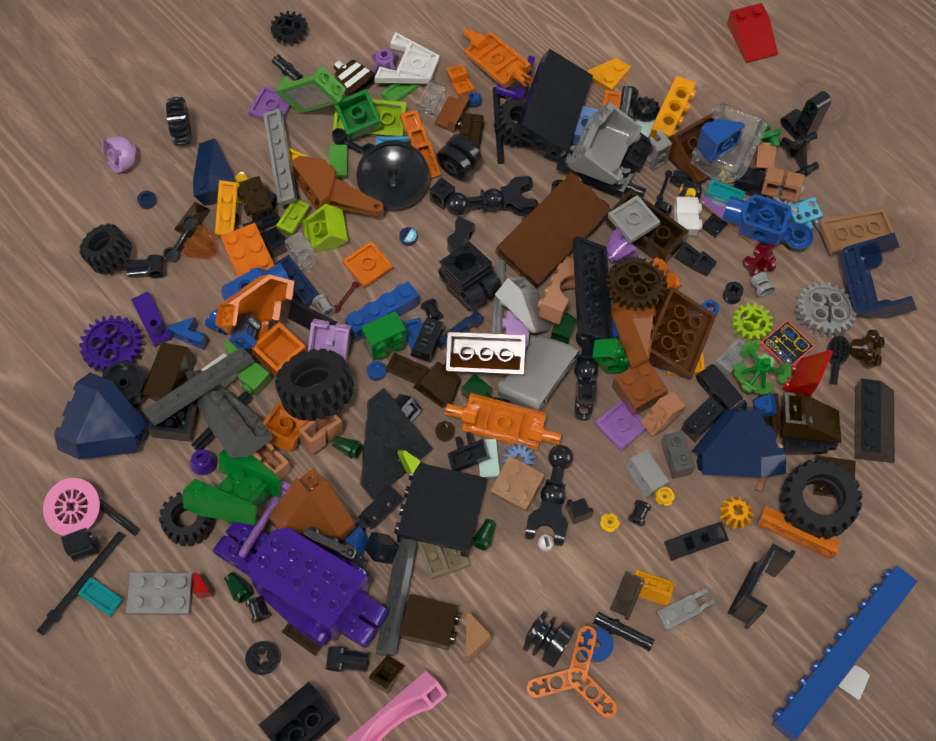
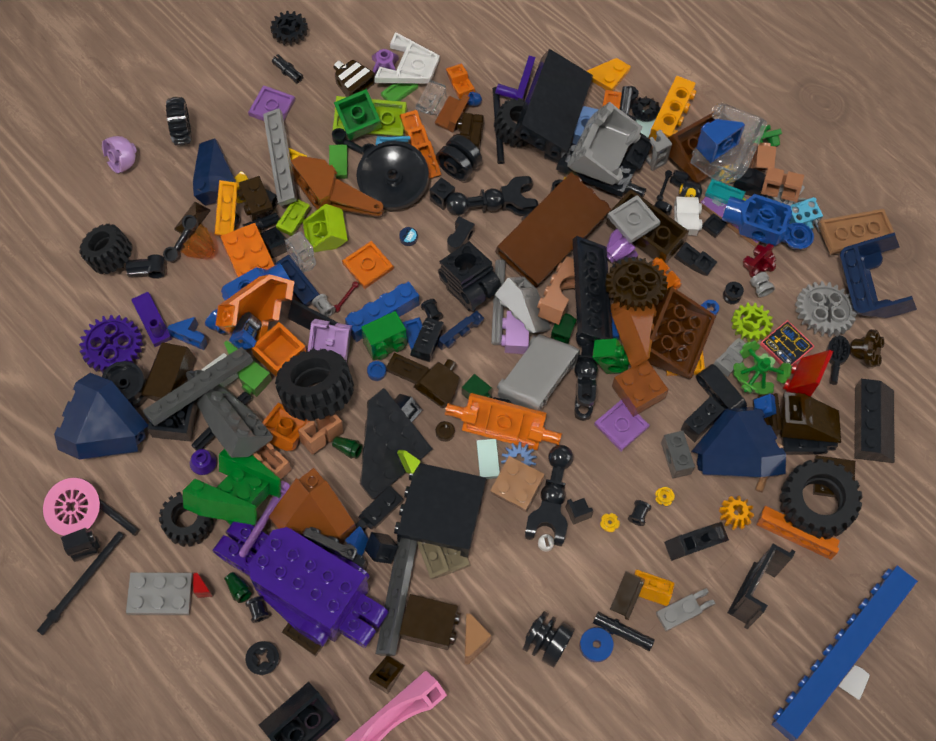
(100, 597): teal tile -> none
(146, 200): dark blue tile -> none
(312, 91): bright green panel -> none
(340, 659): black piece -> none
(468, 455): black hinge -> none
(484, 536): dark green cone -> none
(486, 353): slope -> none
(497, 58): orange plate -> none
(576, 666): orange piece -> none
(646, 473): light grey hinge -> none
(663, 414): nougat piece -> none
(752, 32): red slope -> none
(798, 150): black axle -> none
(809, 120): black beam -> none

